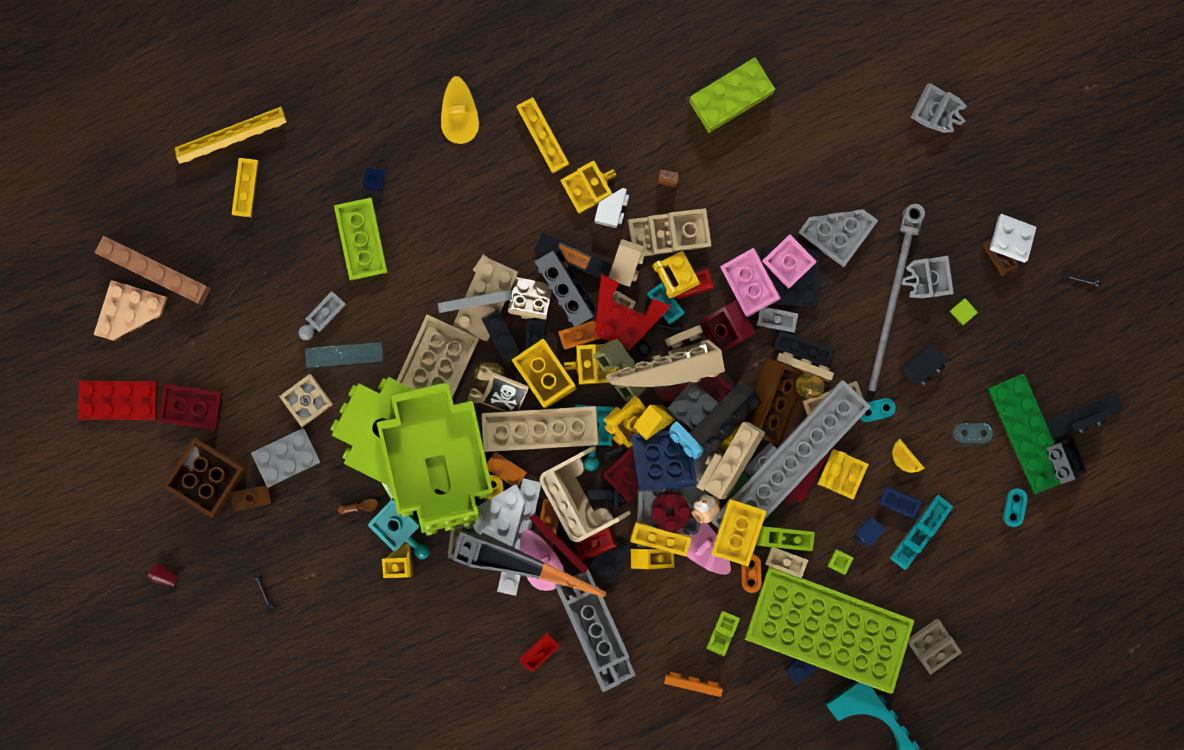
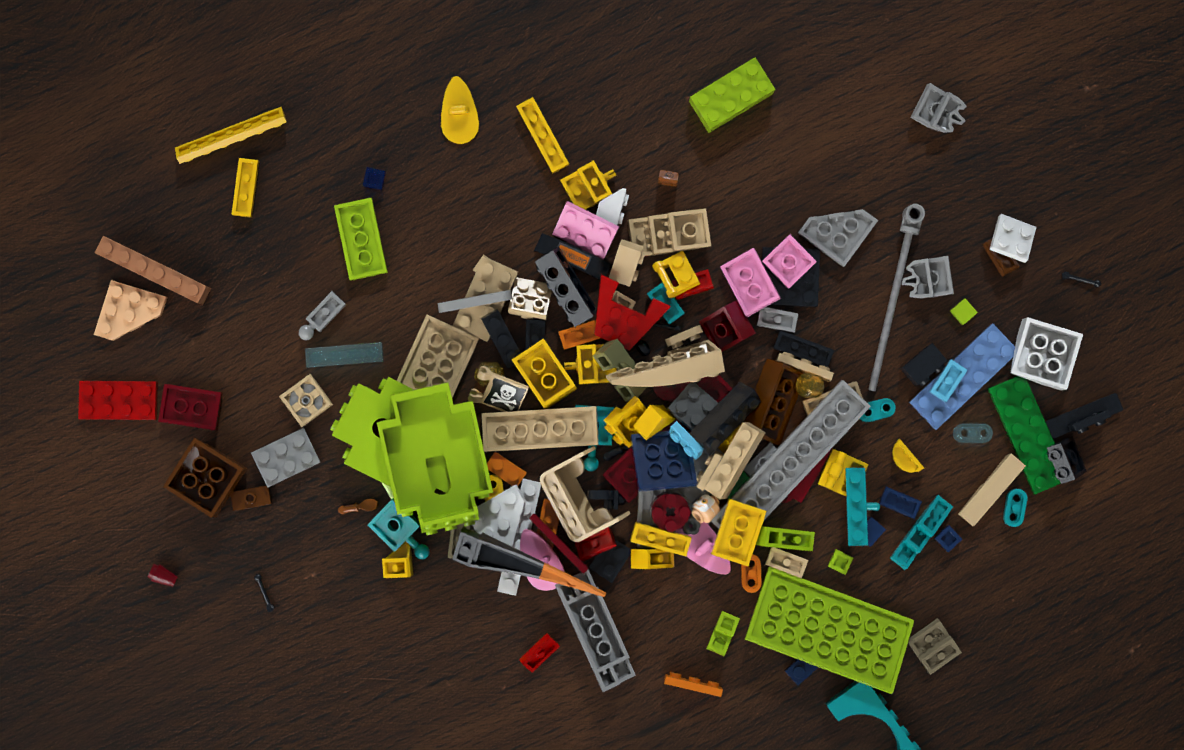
(585, 230): none -> bright pink plate
(857, 507): none -> teal plate
(948, 380): none -> medium azure plate
(948, 538): none -> dark blue plate
(982, 360): none -> medium blue plate
(992, 489): none -> tan slope
(1045, 353): none -> white slope

